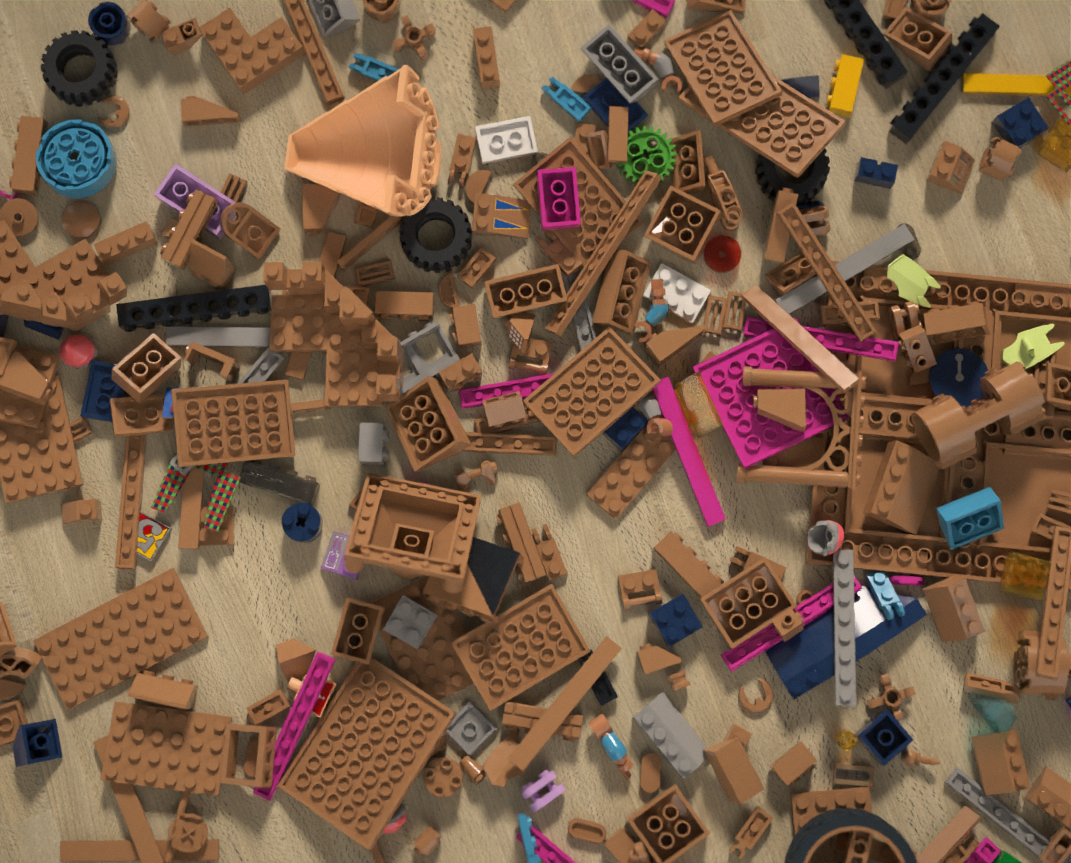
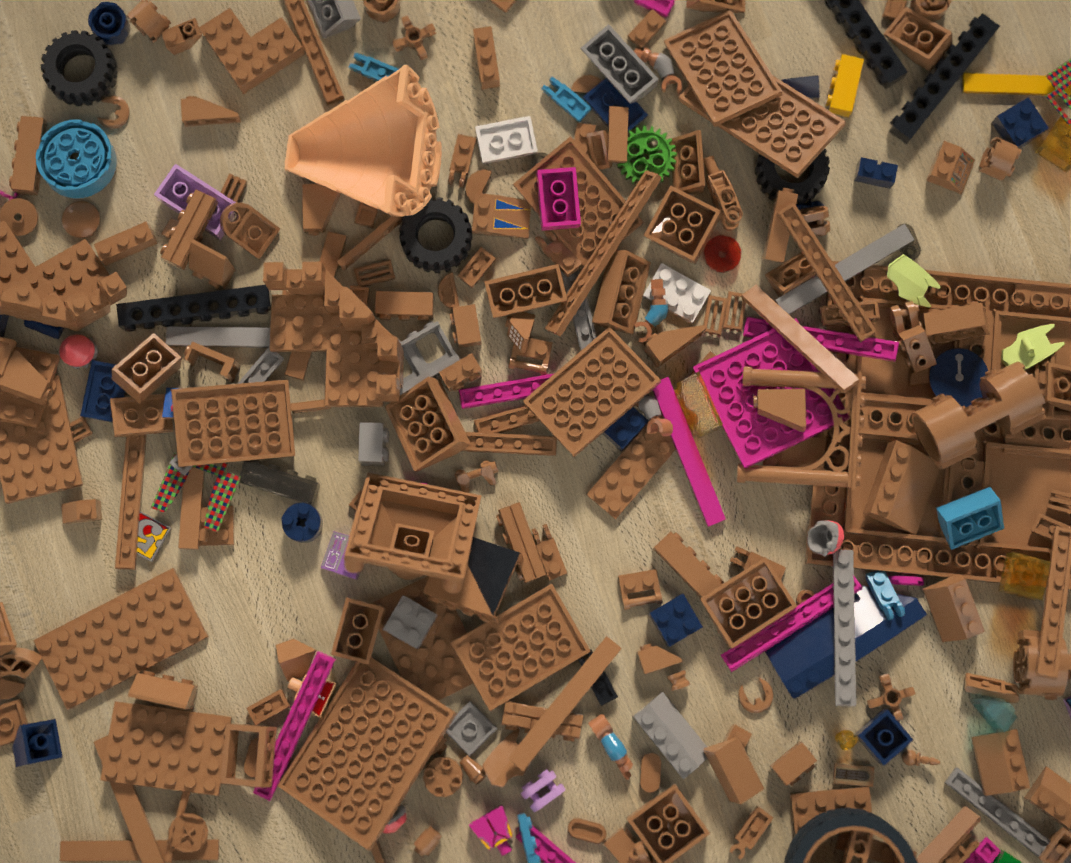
(494, 830): none -> dark pink torso
(504, 409): medium nougat brick -> none
(788, 624): medium nougat brick -> none

